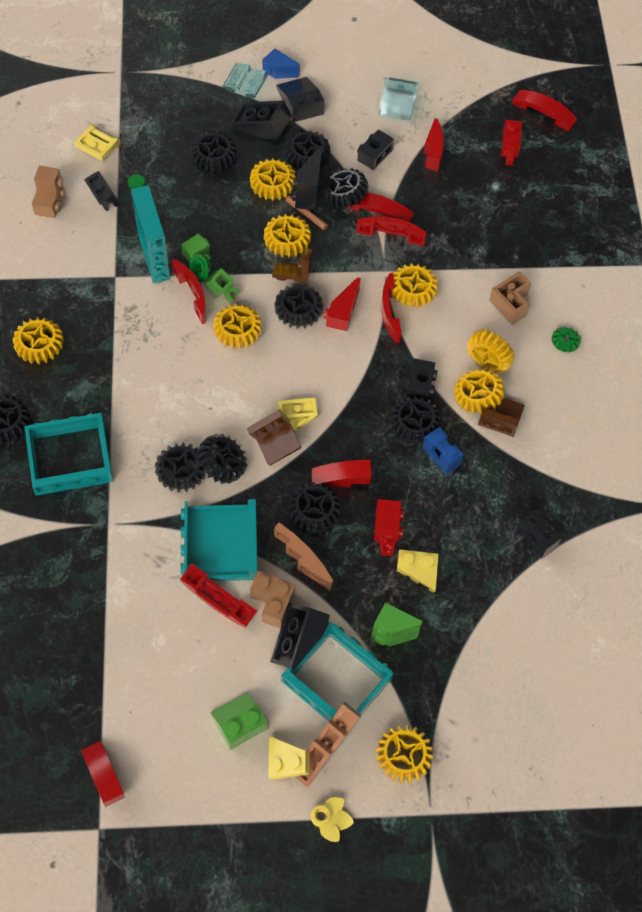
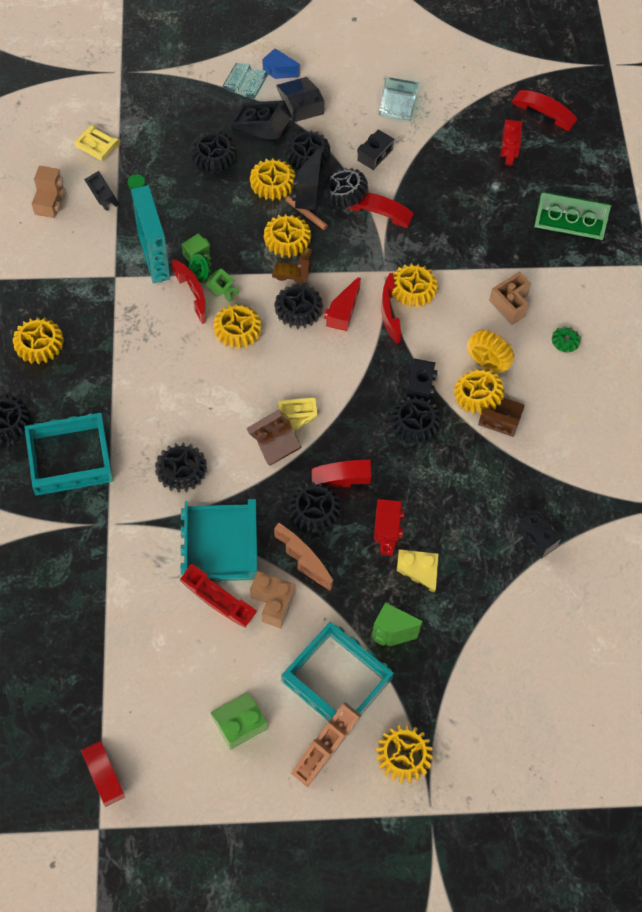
(222, 458): black gear -> none
(287, 760): light yellow wing -> none
(298, 634): black slope -> none
(334, 820): light yellow plate -> none
(392, 226): red slope -> none
(434, 146): red slope -> none
(450, 455): blue brick -> none
(572, 215): none -> green slope

